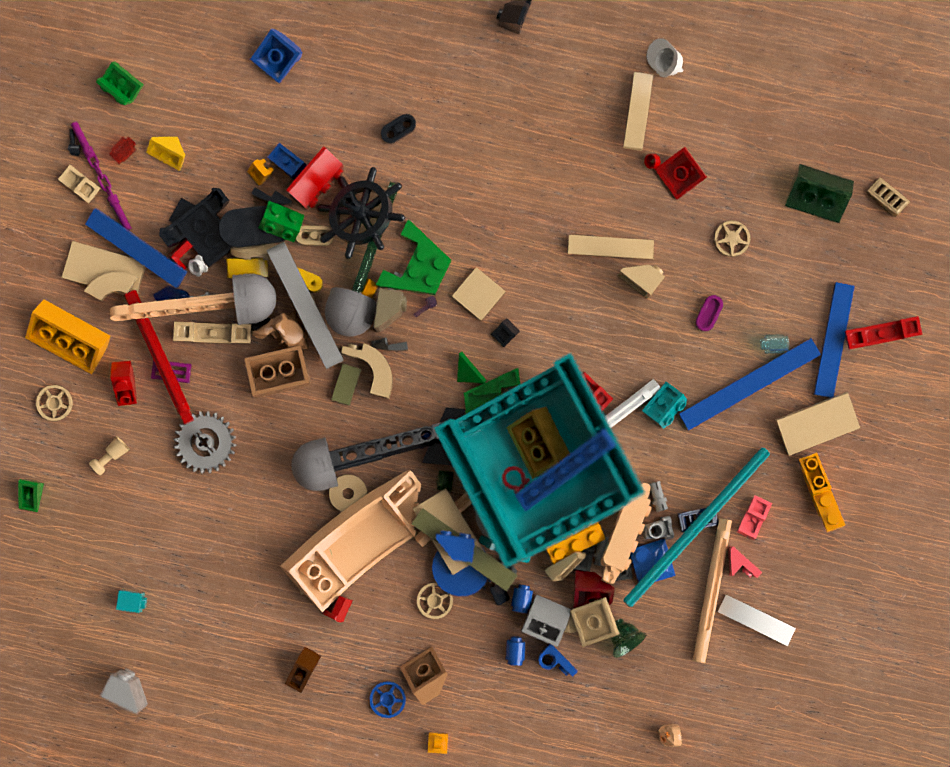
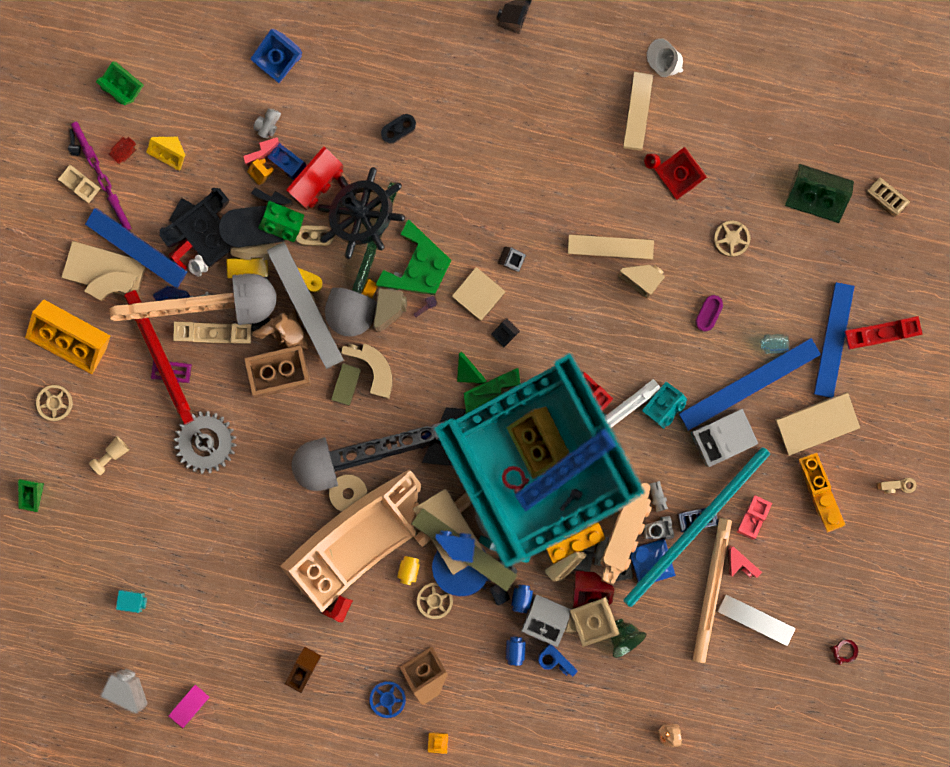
(123, 382): red slope -> none
(188, 706): none -> dark pink slope
(266, 126): none -> light grey plate
(266, 148): none -> coral slope
(383, 345): dark grey slope -> none
(408, 570): none -> yellow brick
(444, 480): slope -> none
(511, 258): none -> black slope
(575, 494): none -> black hand
(724, 438): none -> light grey slope
(838, 660): none -> dark red piece
(890, 486): none -> tan plate

